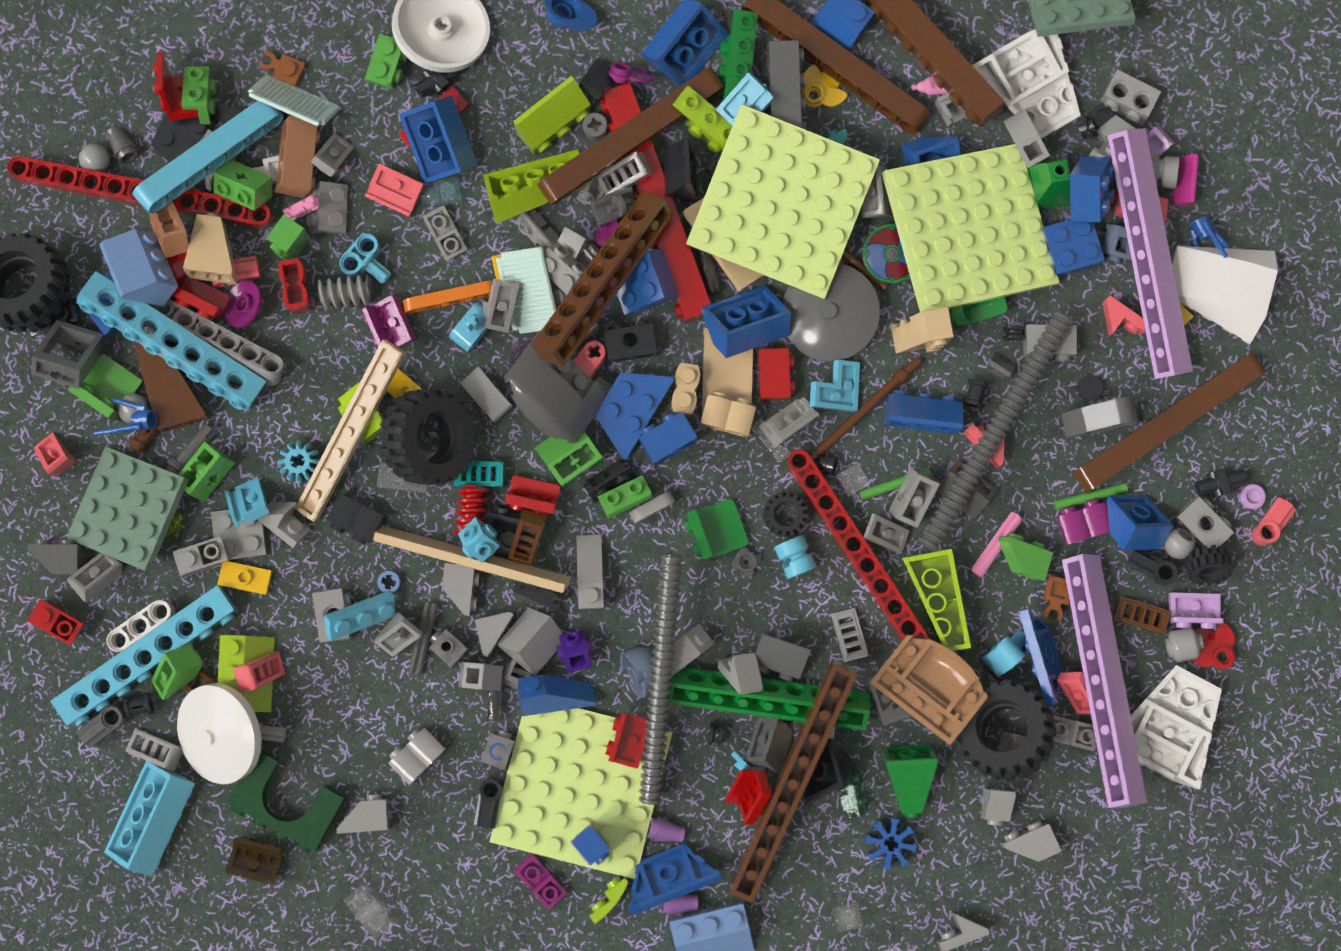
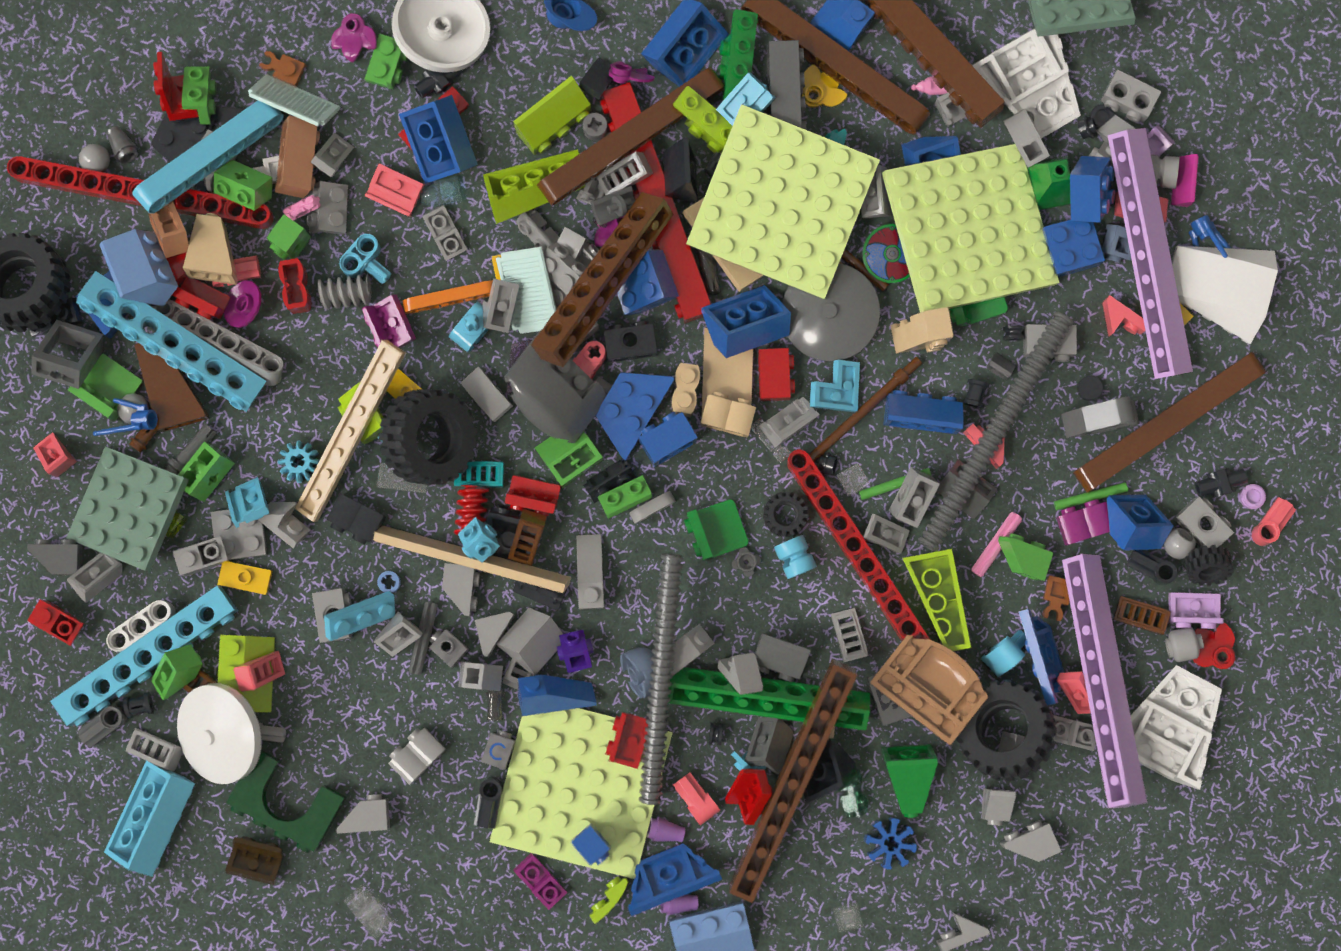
(353, 40): none -> magenta plate
(698, 802): none -> coral piece

